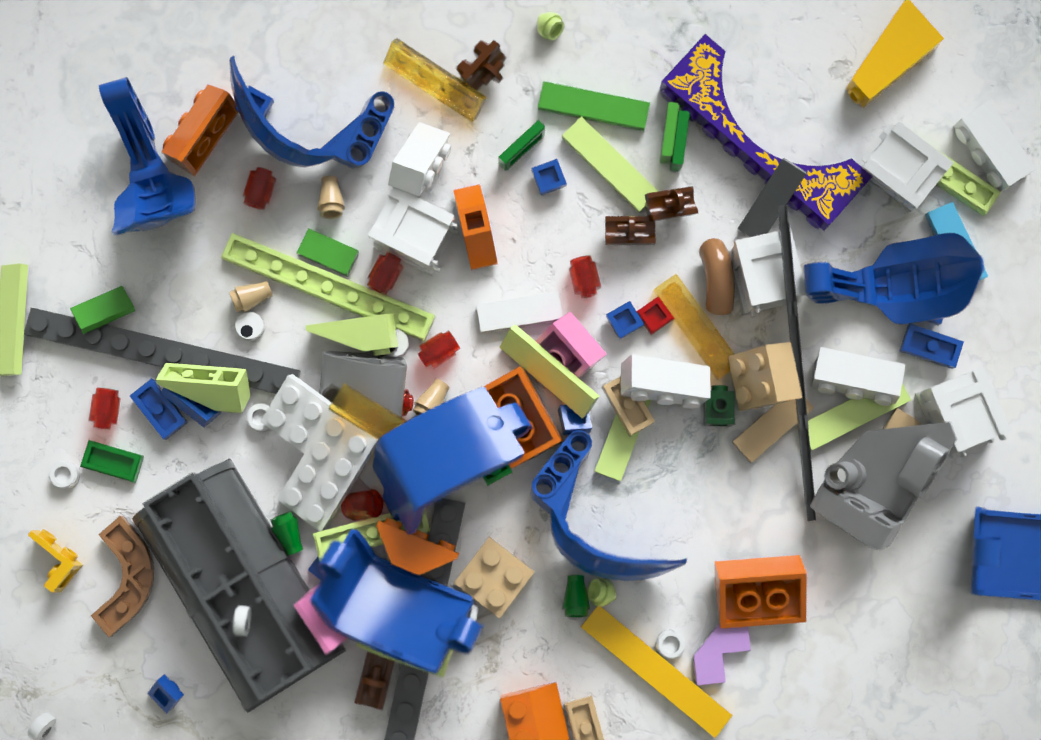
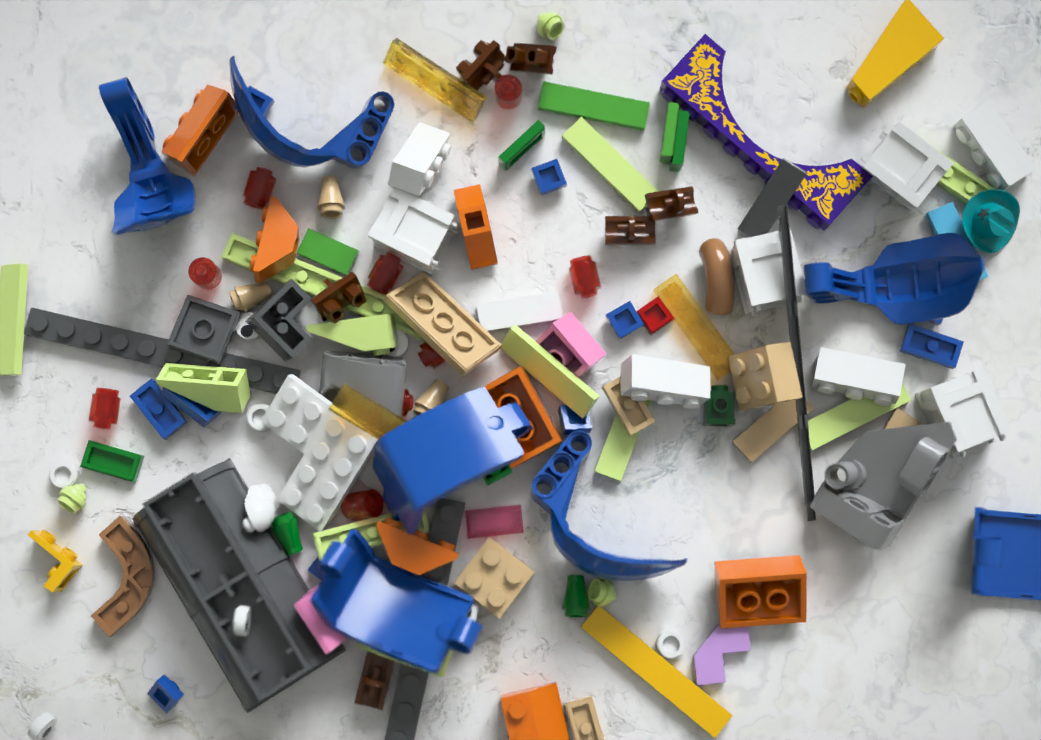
(73, 498): none -> yellowish green plate
(102, 309): bright green tile -> none
(203, 329): none -> dark grey tile
(212, 276): none -> clear red brick
(260, 508): none -> white arm
(275, 320): none -> dark grey brick
(276, 242): none -> orange slope
(337, 296): none -> reddish brown hips
(442, 323): none -> tan tile
(494, 521): none -> clear pink tile
(507, 99): none -> clear red brick
(531, 58): none -> reddish brown hips
(991, 219): none -> teal hat

